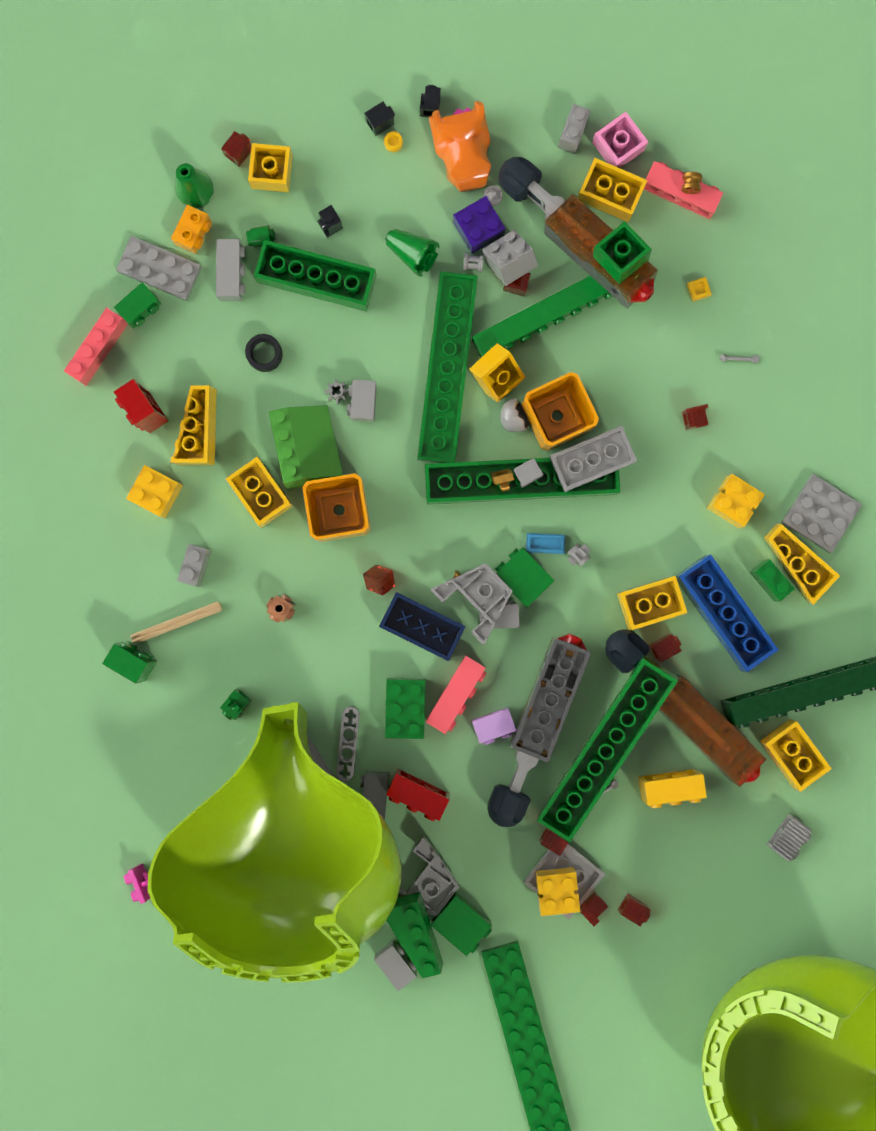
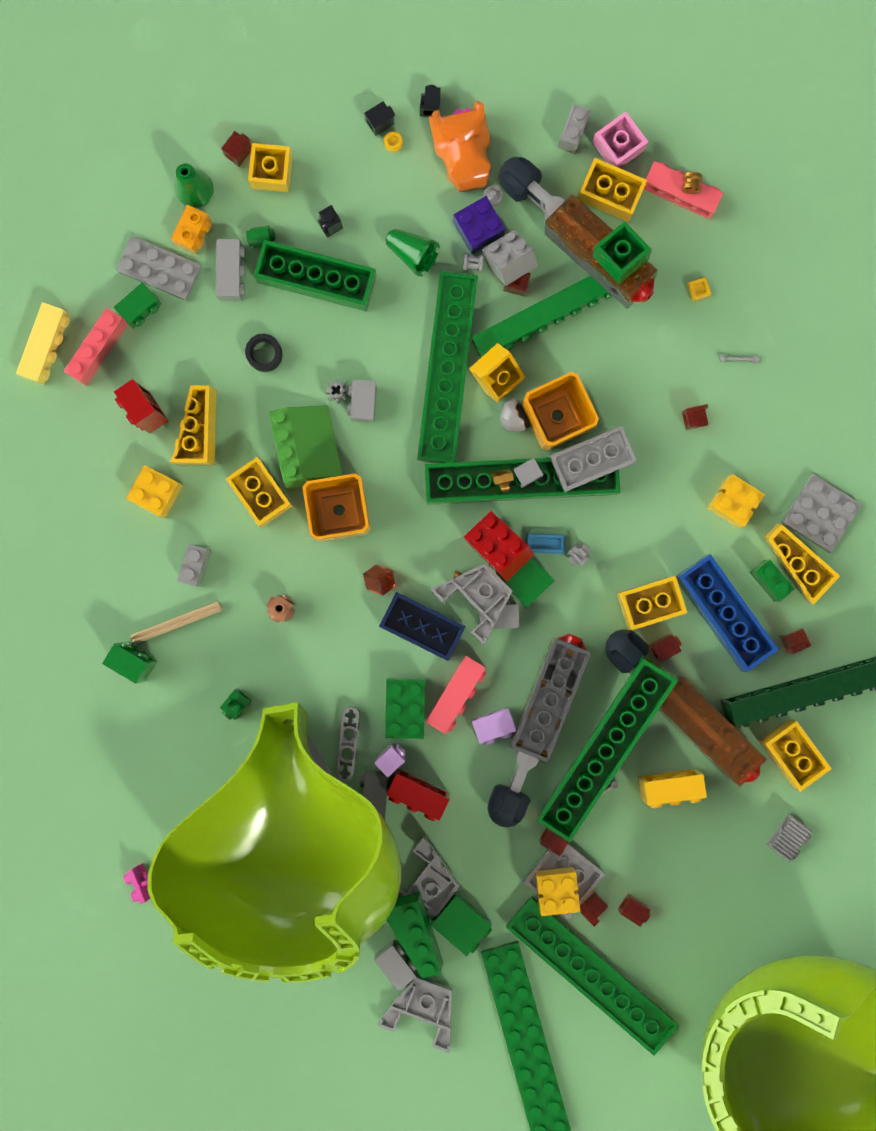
(43, 343): none -> light yellow brick
(391, 759): none -> lavender brick
(425, 1002): none -> light grey wing
(499, 545): none -> red brick
(592, 976): none -> green plate
(795, 641): none -> clear red panel

